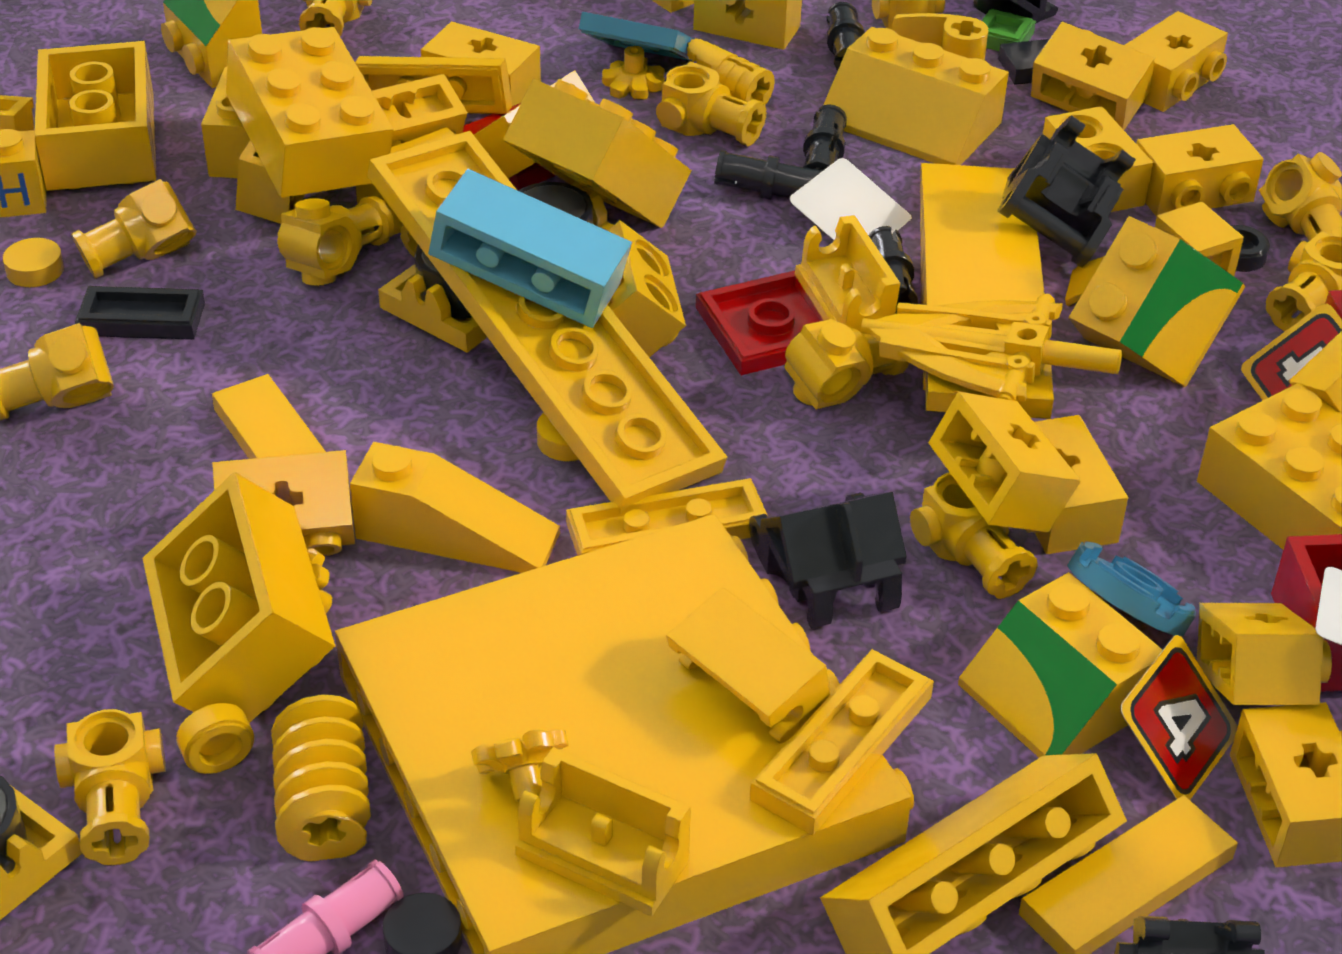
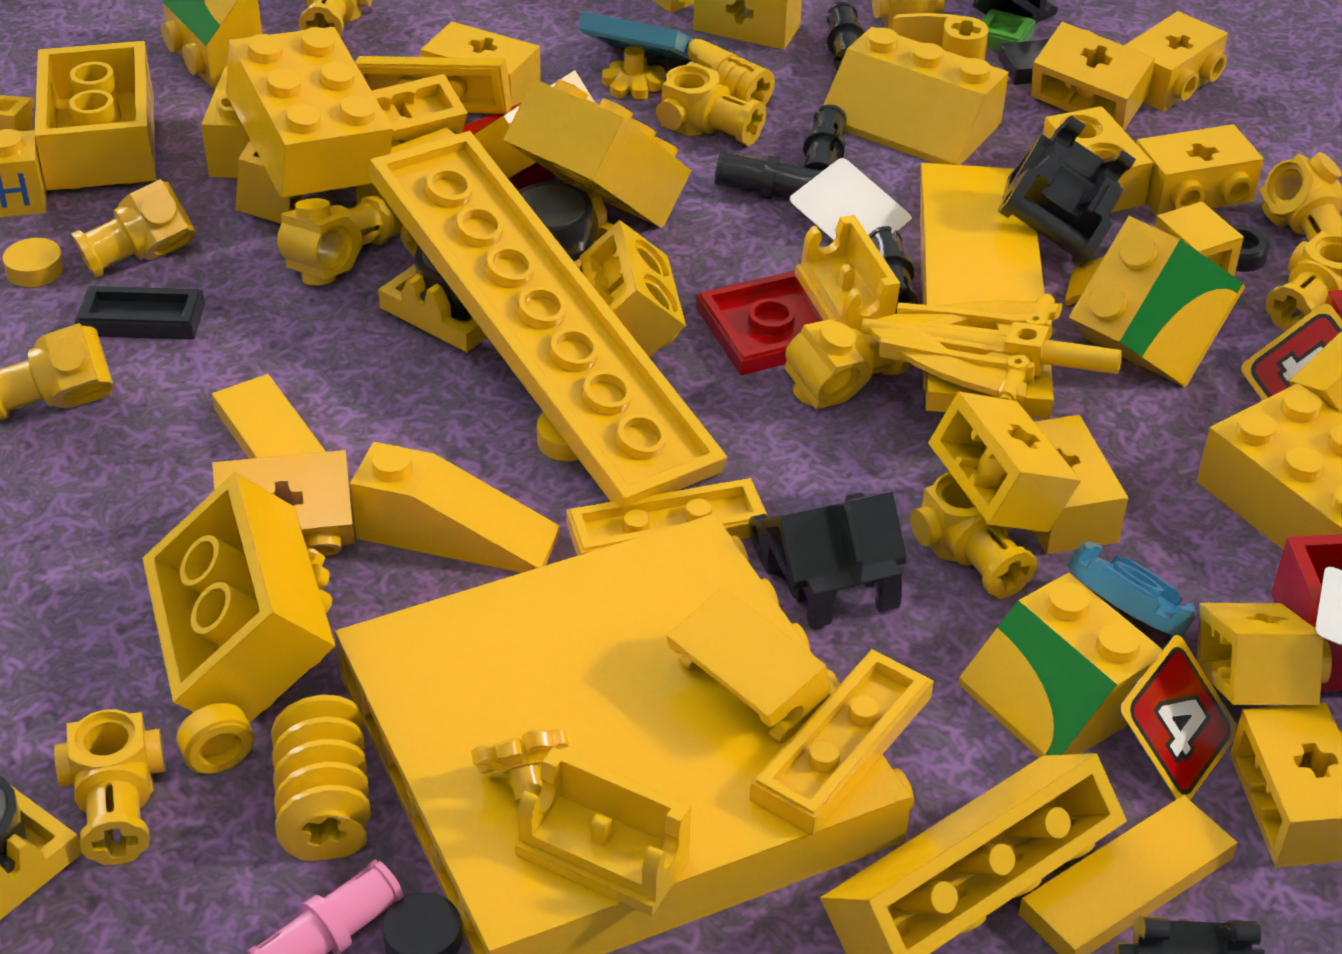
(529, 247): medium azure brick -> none

